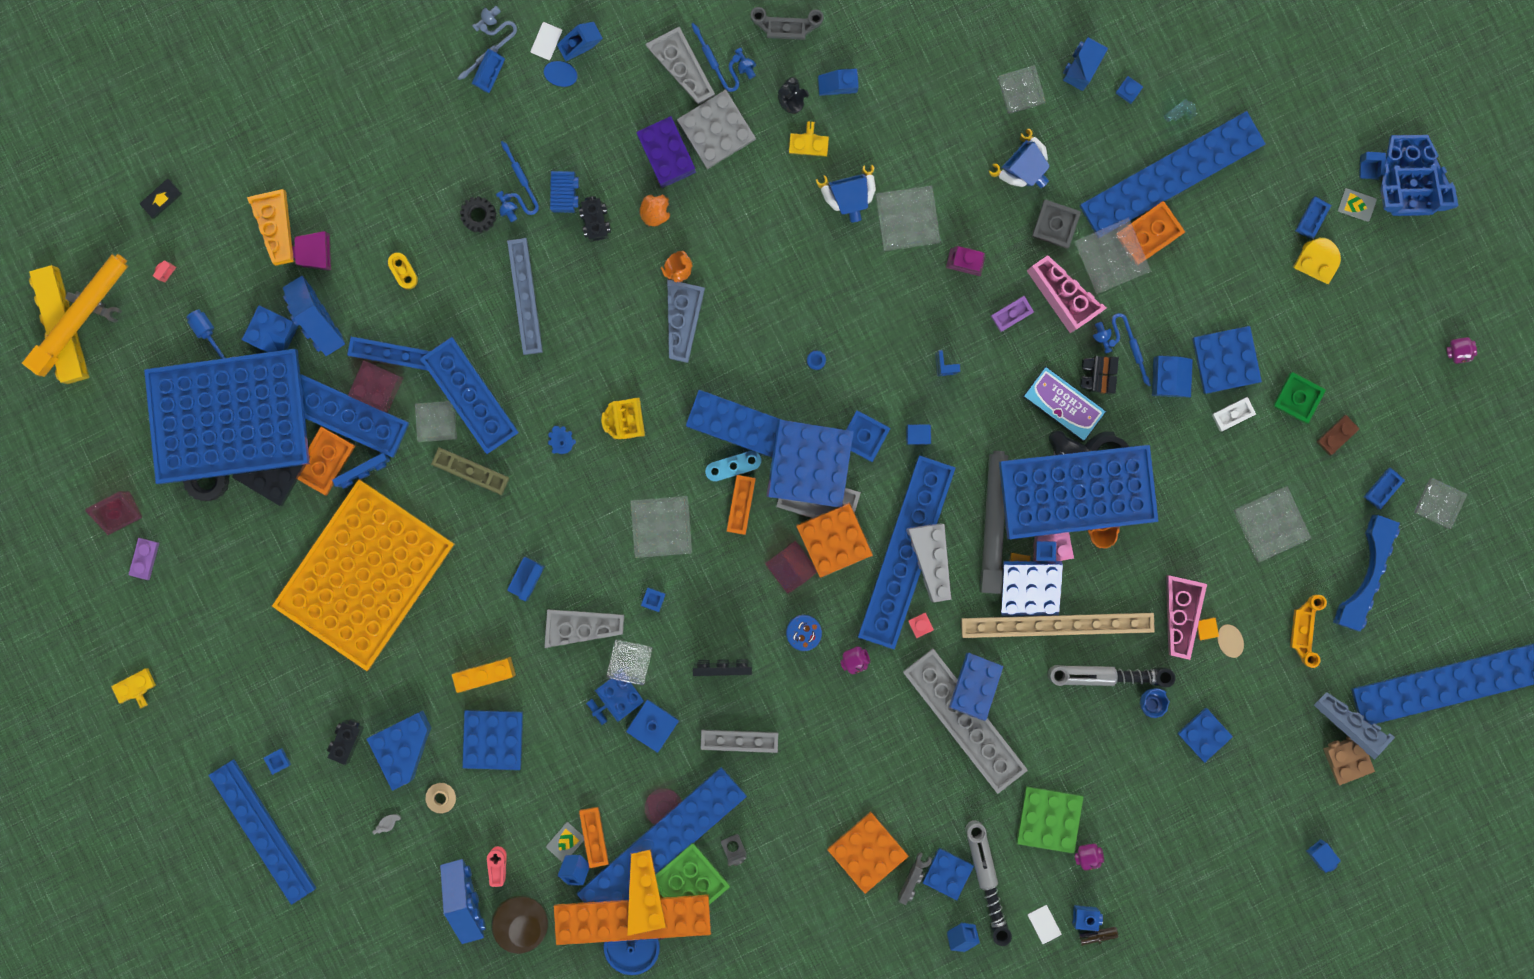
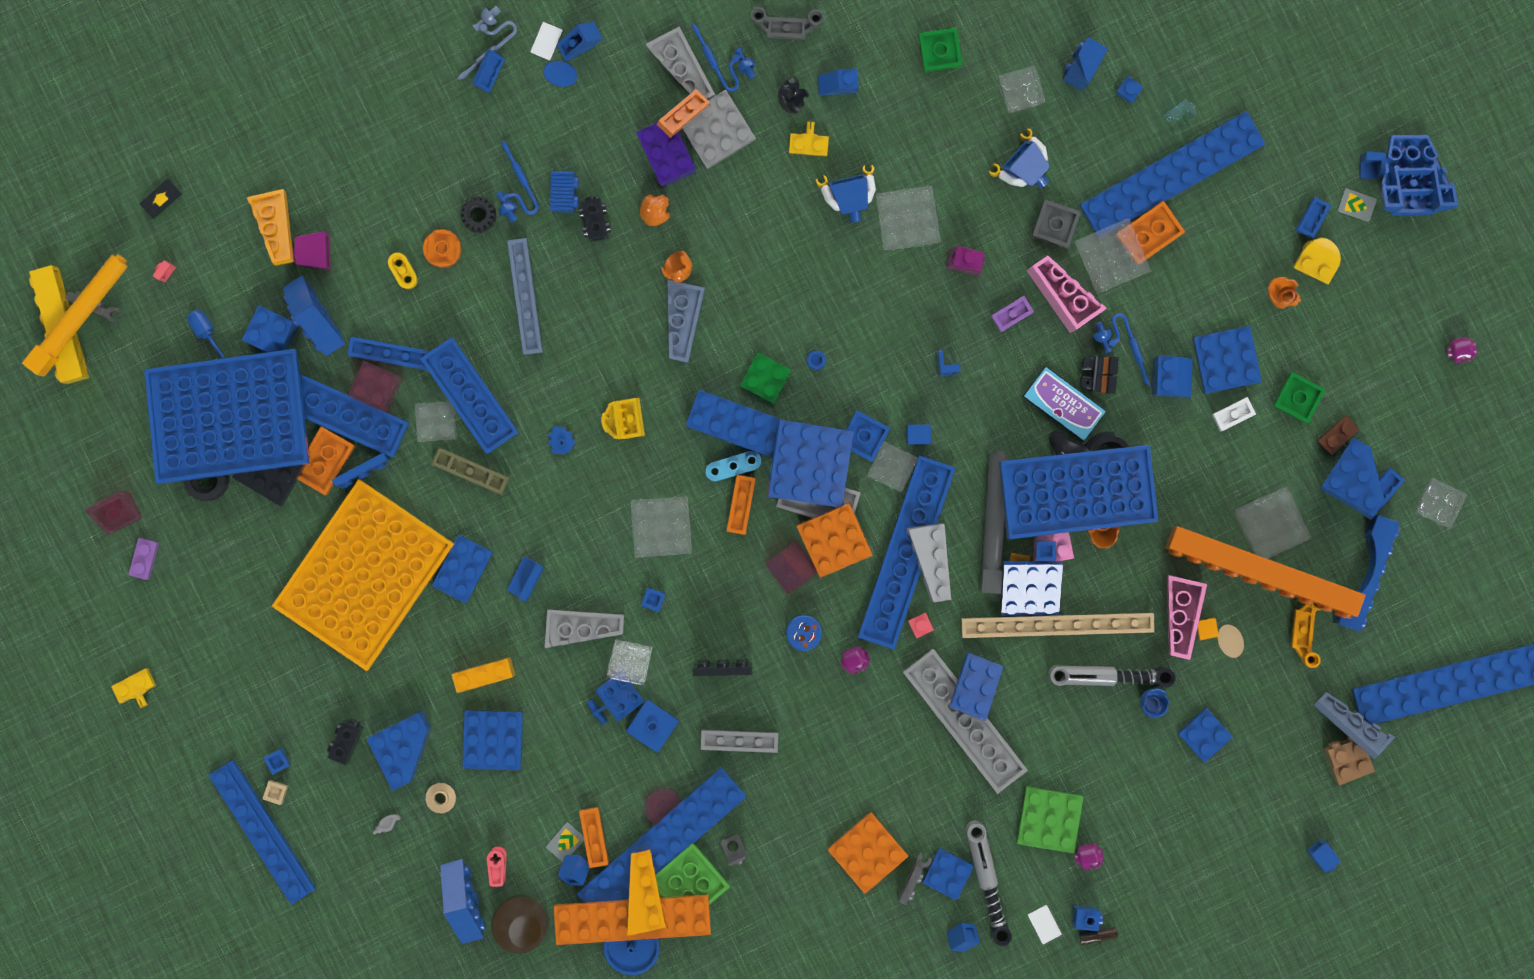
(275, 792): none -> tan plate
(442, 248): none -> orange tile
(462, 569): none -> blue plate
(683, 113): none -> orange plate
(765, 378): none -> green plate
(892, 466): none -> clear plate
(940, 50): none -> green plate
(1264, 571): none -> orange brick
(1283, 293): none -> orange hair
(1356, 480): none -> blue brick

